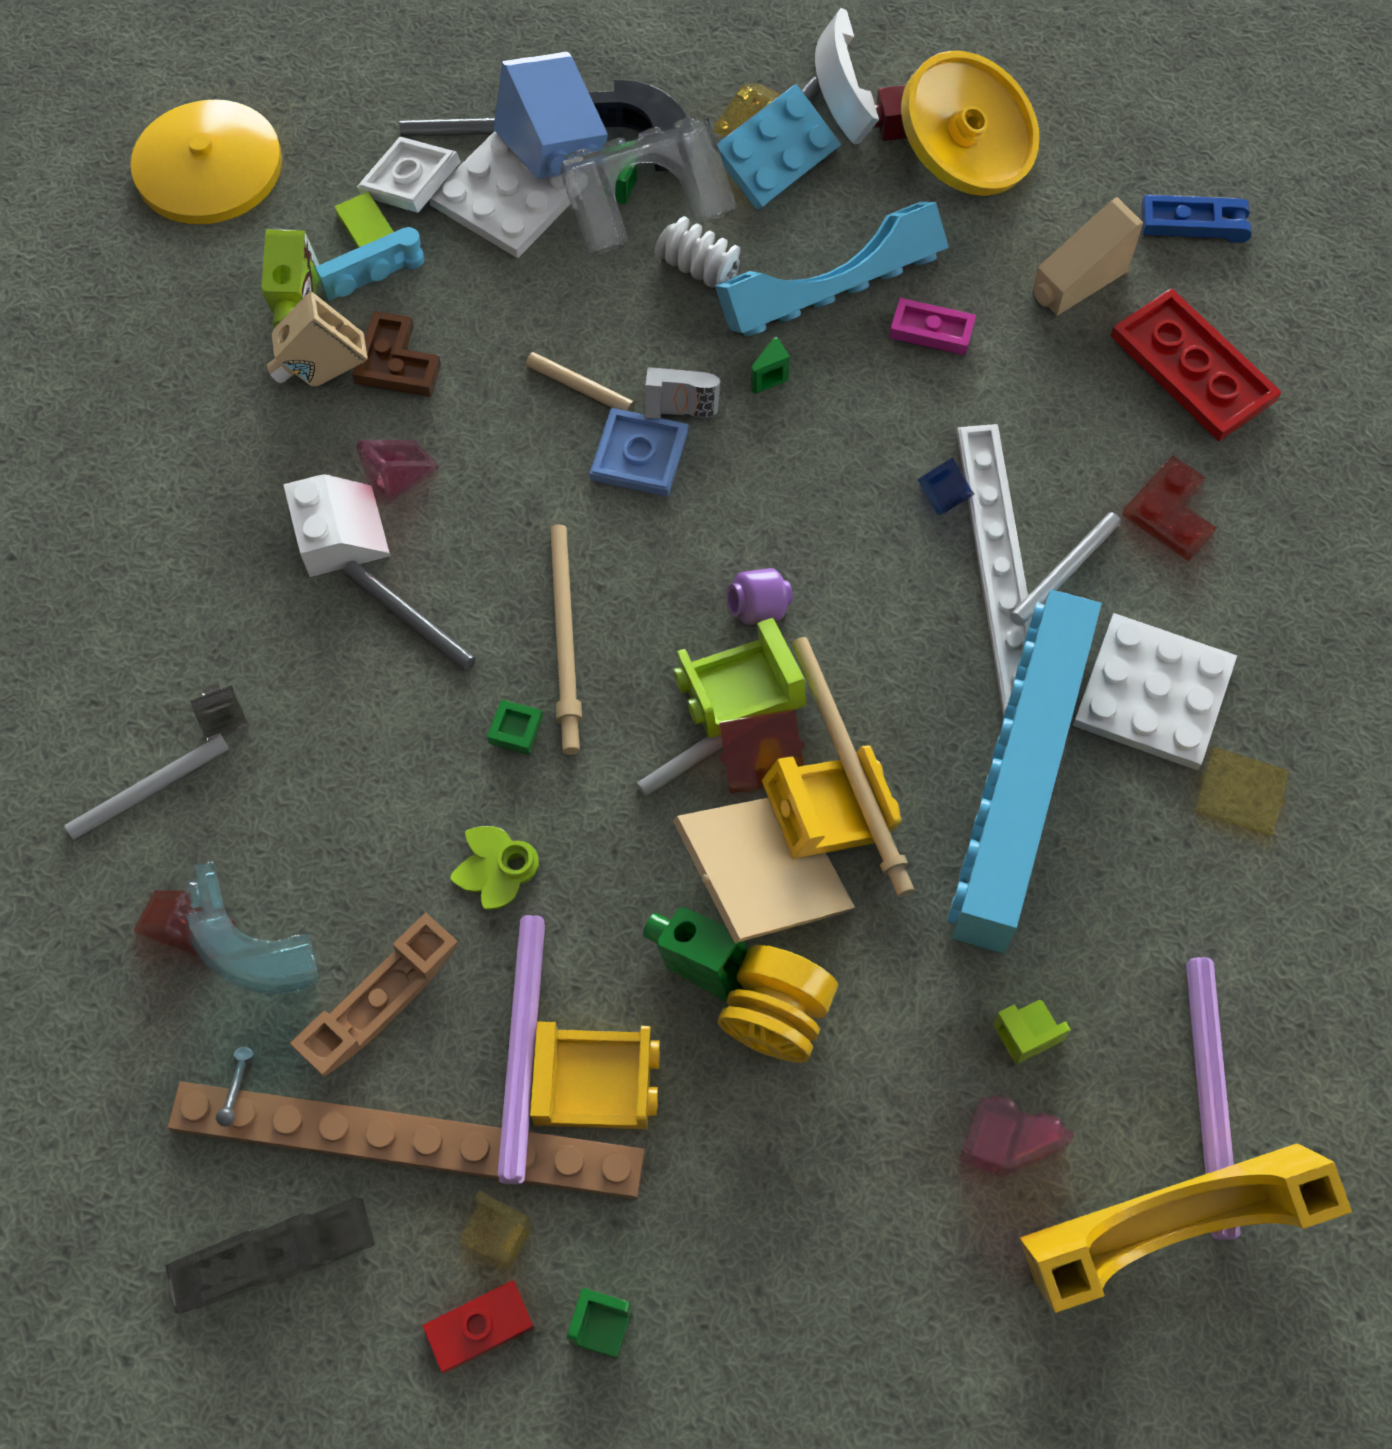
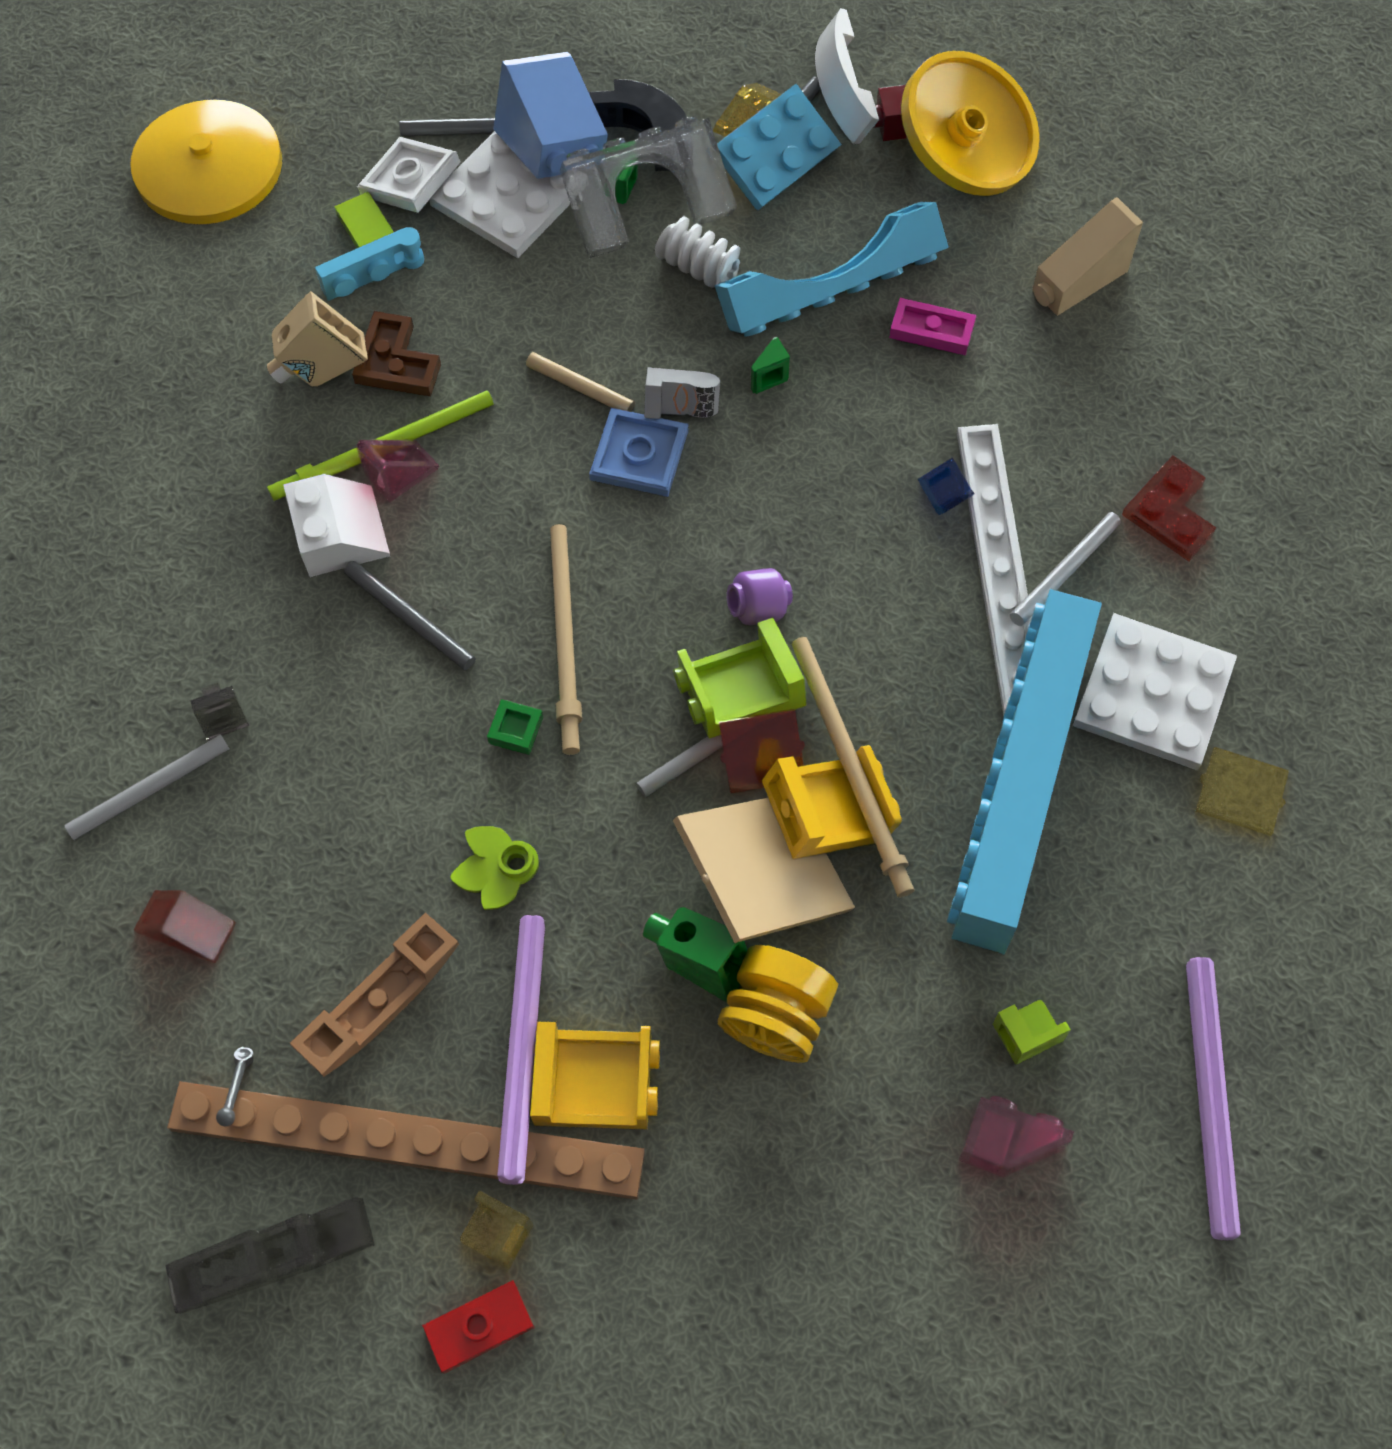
(237, 958): clear light blue arch -> none
(287, 271): lime torso -> none
(409, 432): none -> lime bar
(599, 1323): green panel -> none
(1195, 364): red plate -> none
(1196, 217): blue plate -> none
(1279, 1187): yellow arch -> none

